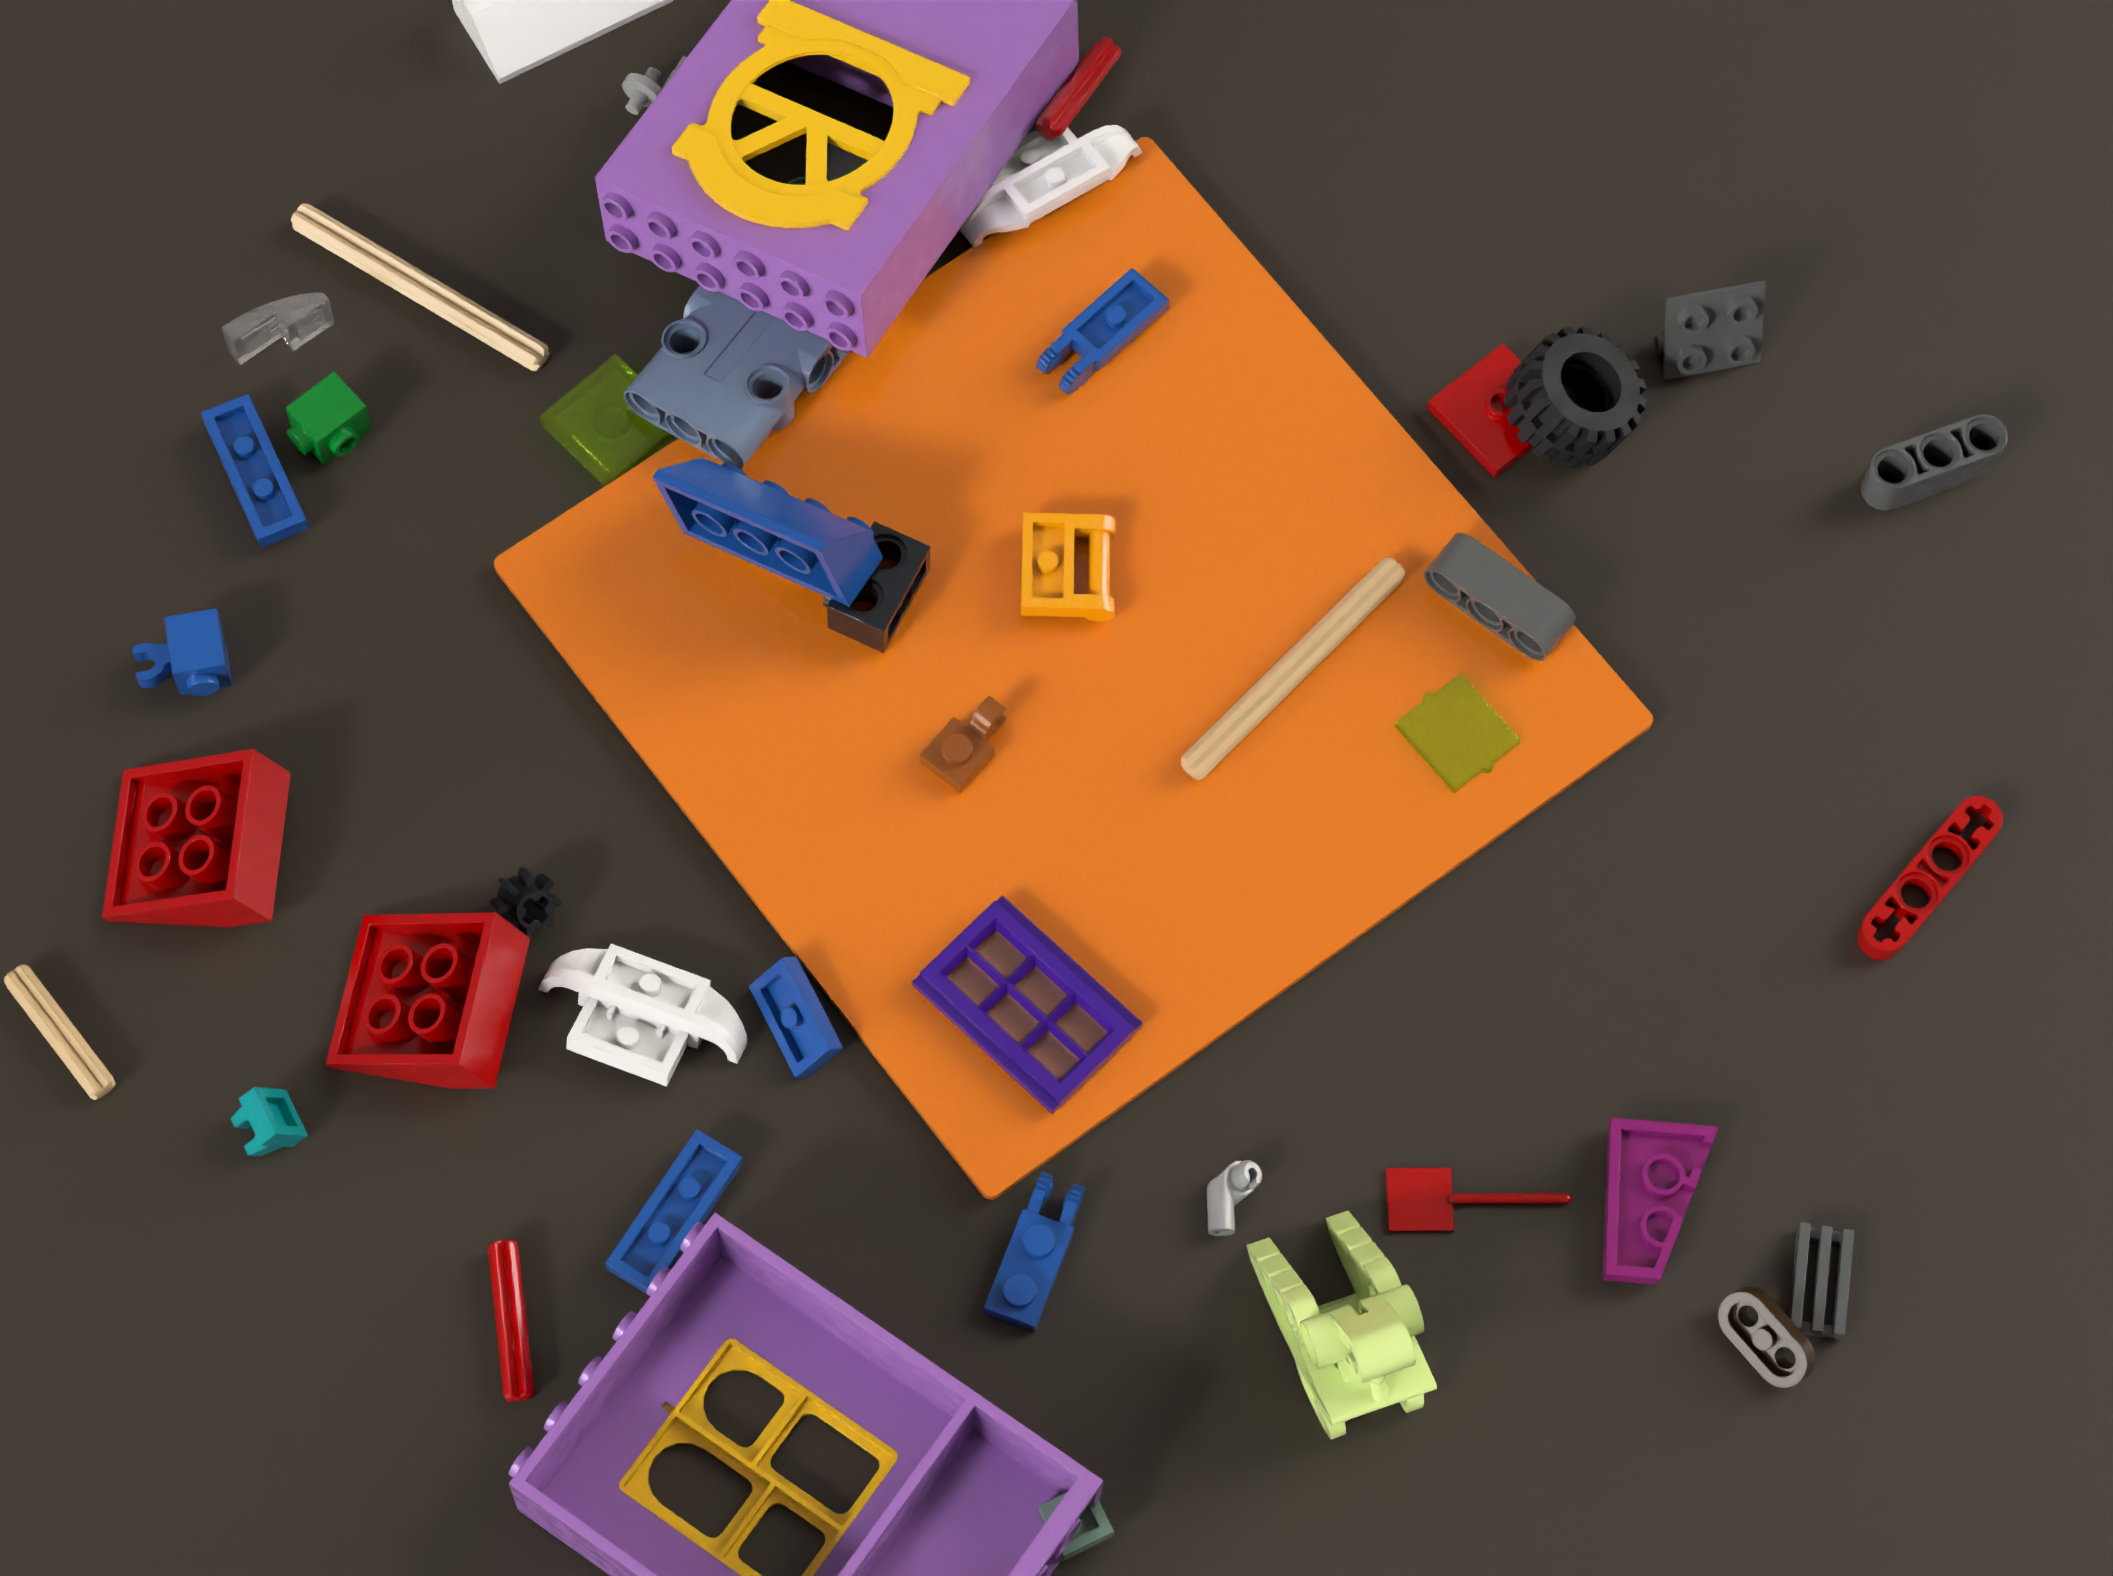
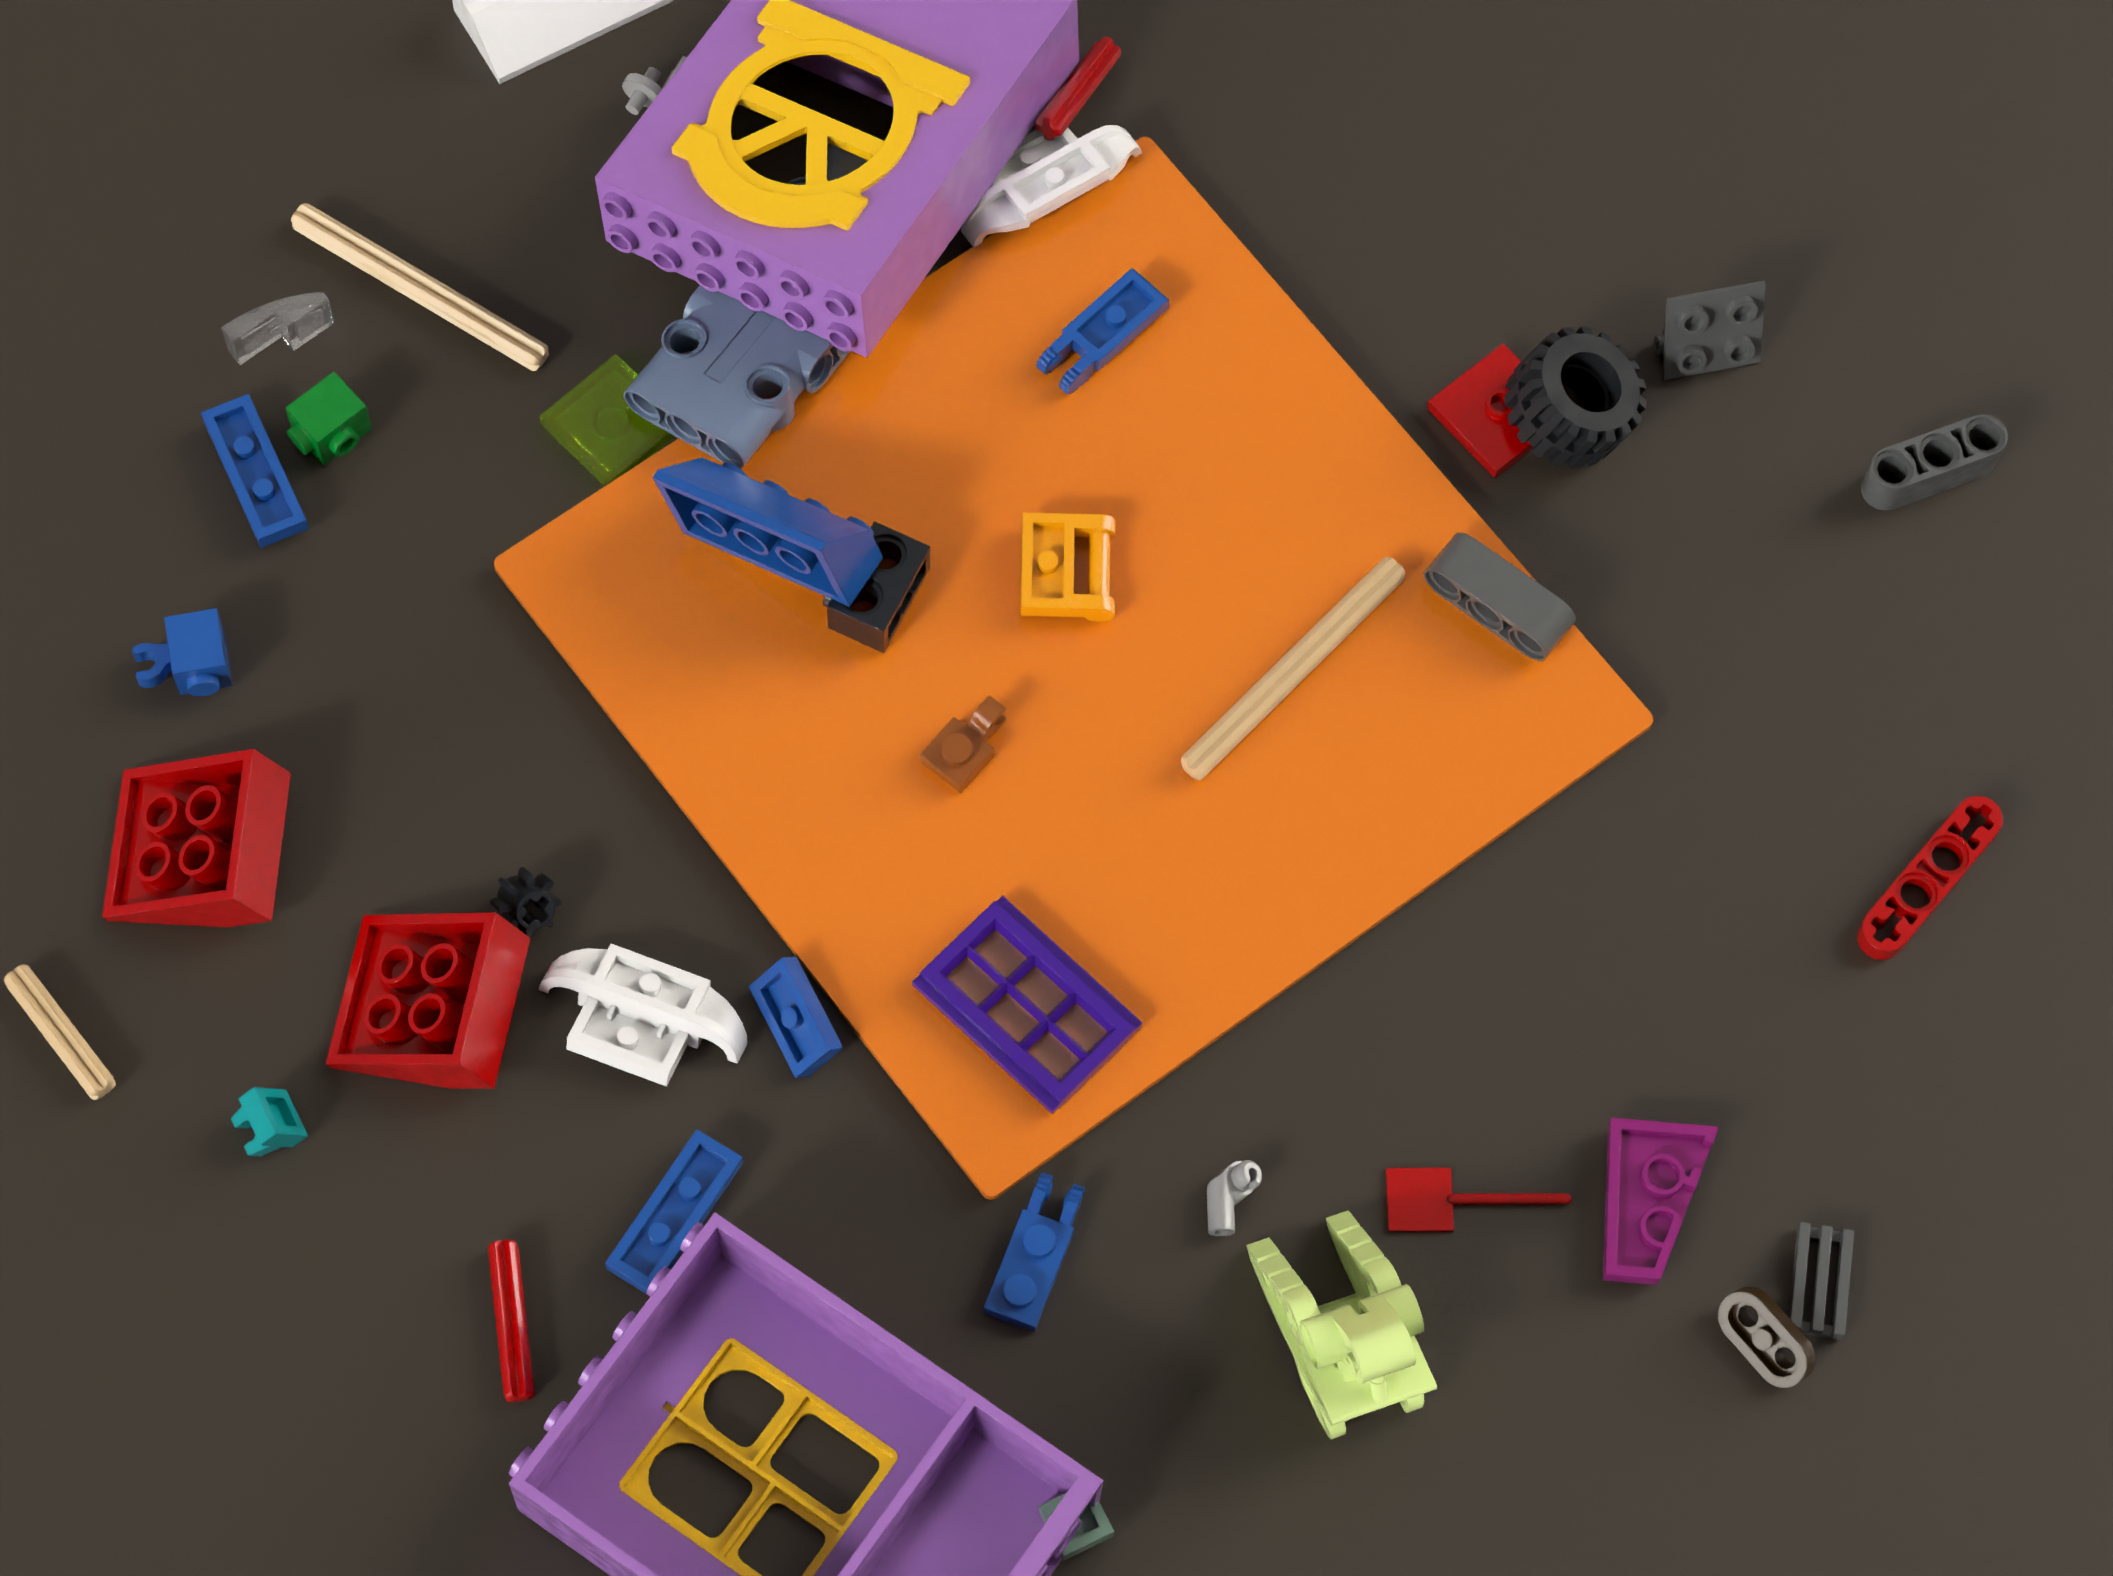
(1457, 732): clear neon green piece -> none

